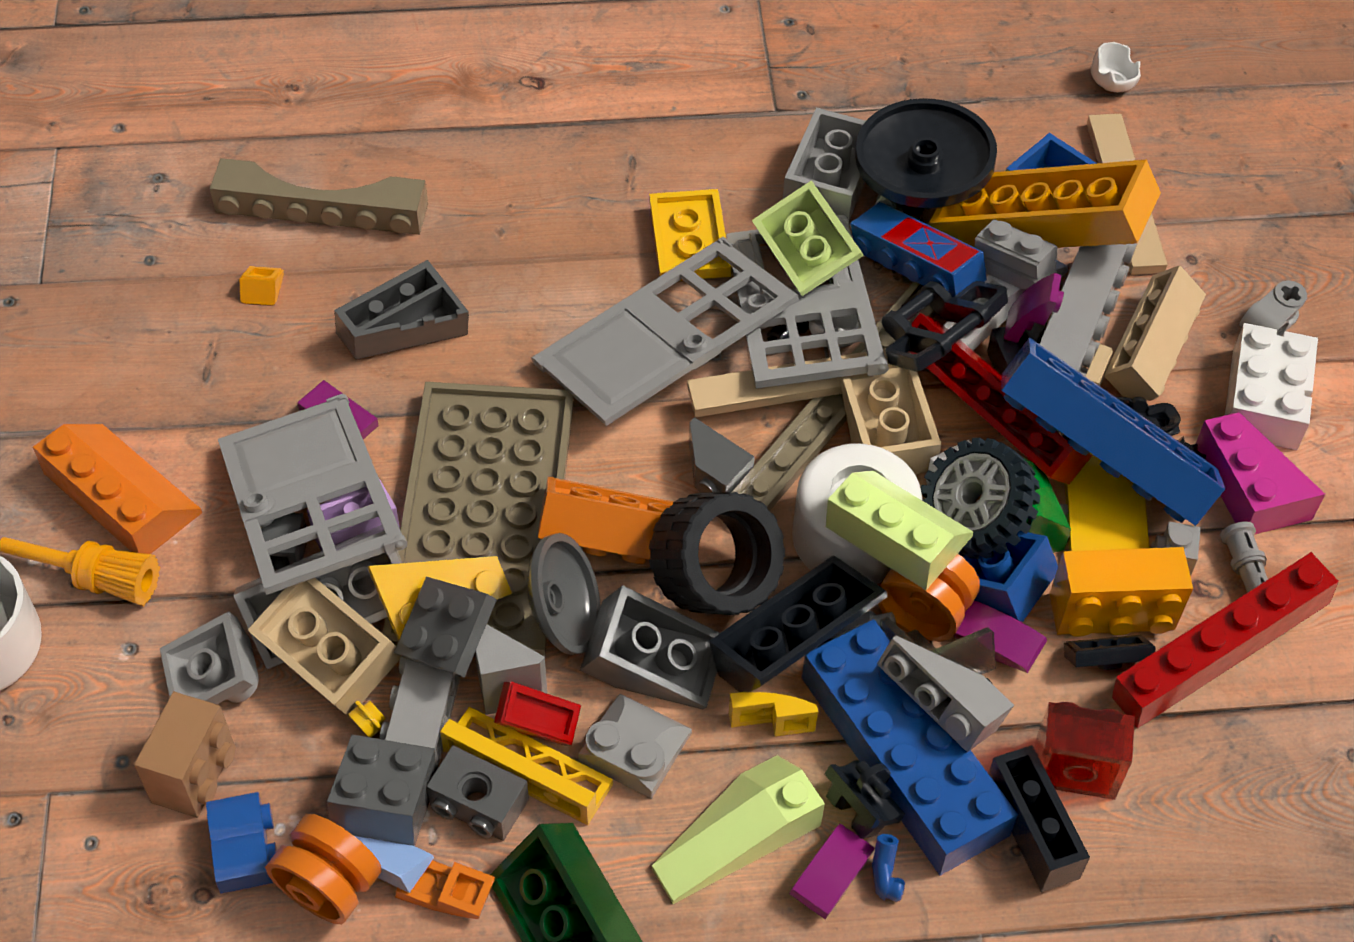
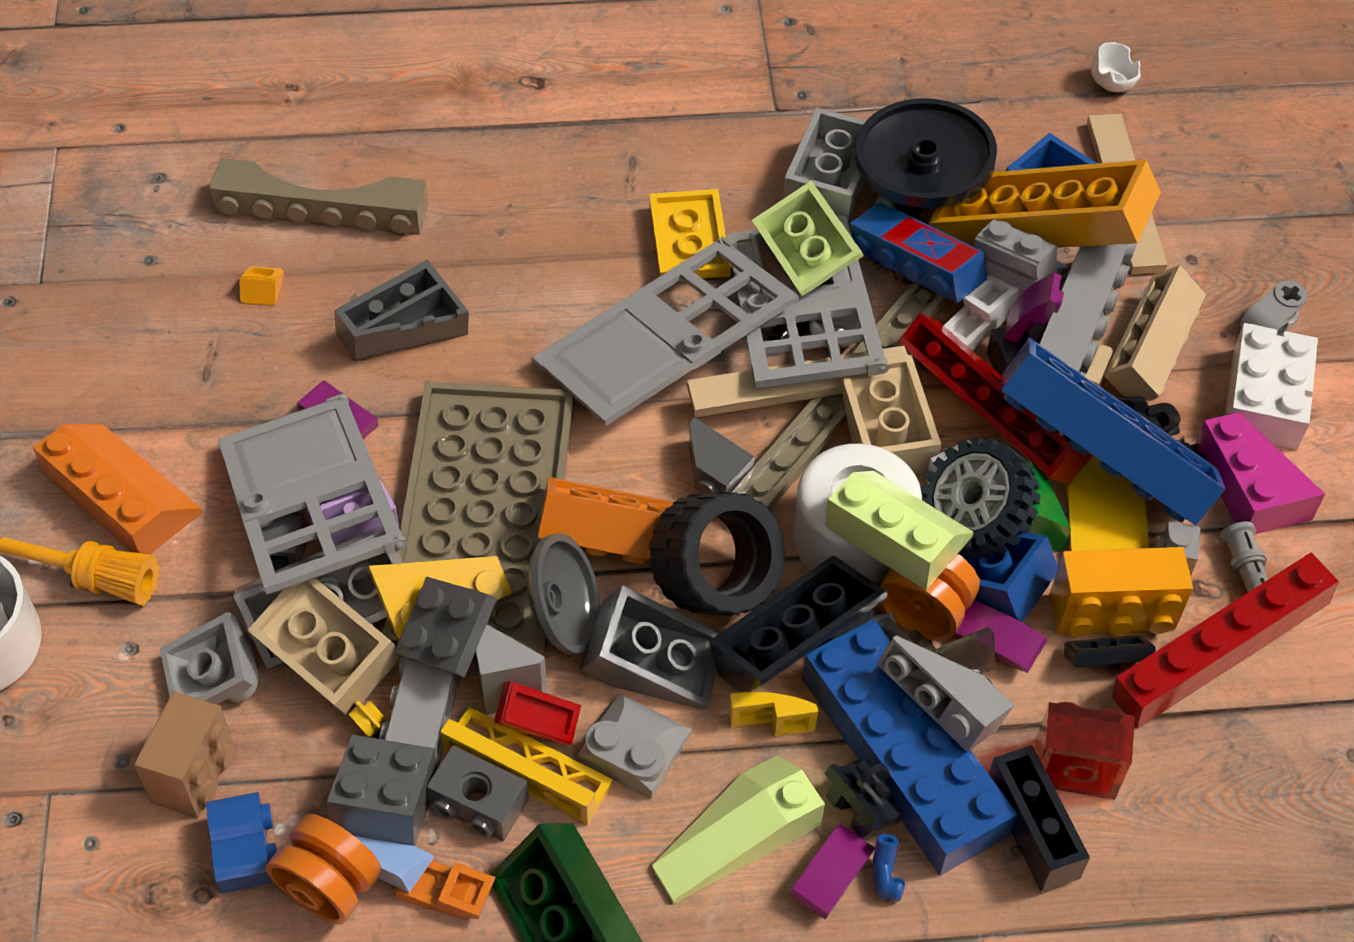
(956, 309): black bar -> none

